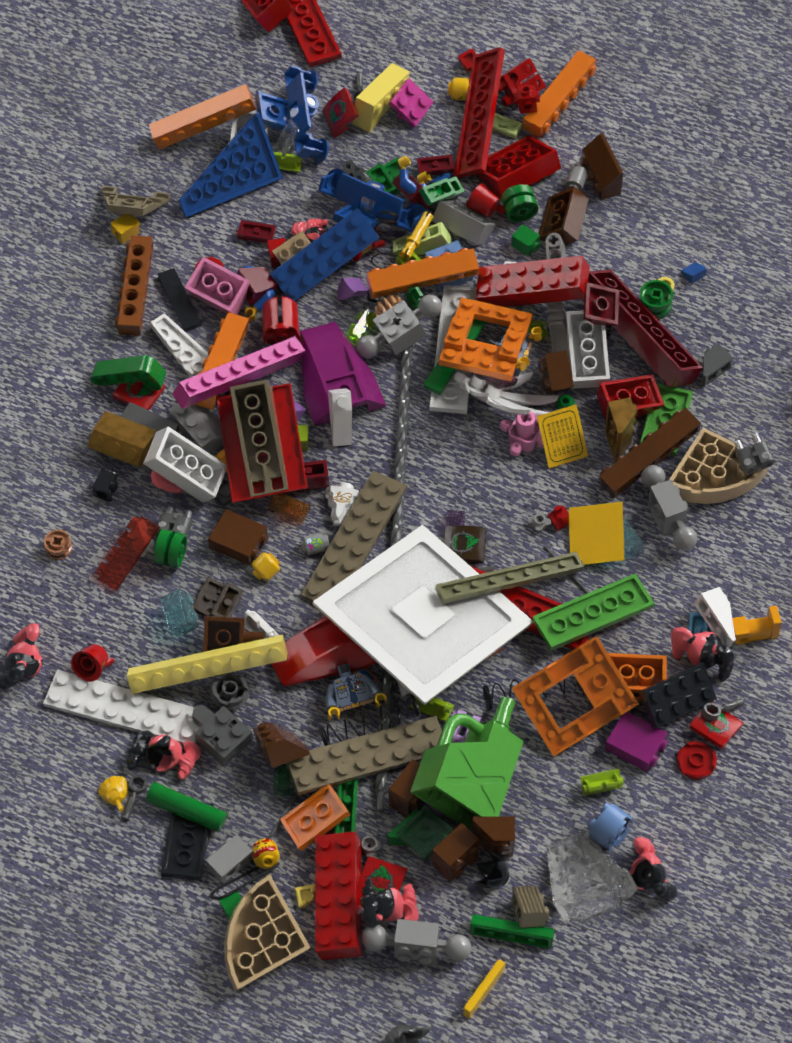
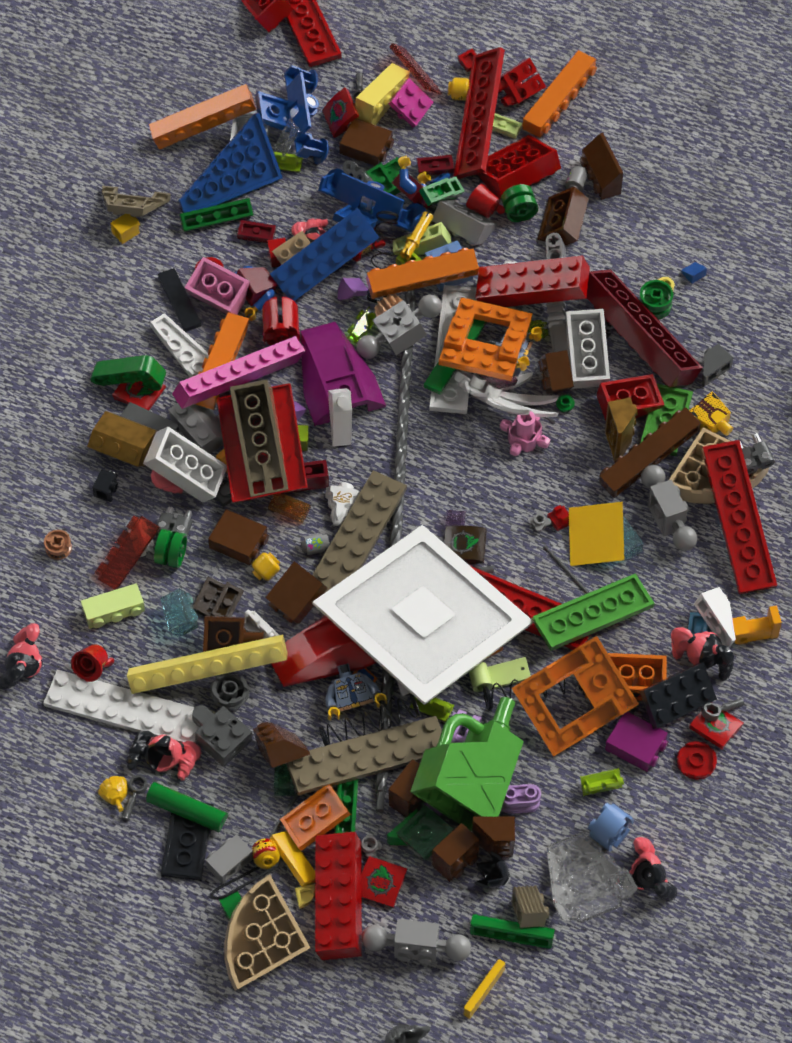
(113, 606): none -> yellowish green brick
(139, 258): dark orange brick -> none
(216, 214): none -> green brick
(294, 858): none -> yellow tile
(295, 593): none -> reddish brown brick
(366, 142): none -> reddish brown brick
(388, 904): hair -> none
(414, 68): none -> clear red windscreen
(414, 296): green piece -> none
(499, 673): none -> yellowish green door
(509, 577): olive plate -> none
(521, 799): none -> lavender brick
(525, 240): green brick -> none
(527, 99): red brick -> none
(562, 436): yellow sticker -> none
(601, 305): dark red slope -> none
(713, 414): none -> yellow torso
(739, 517): none -> red plate

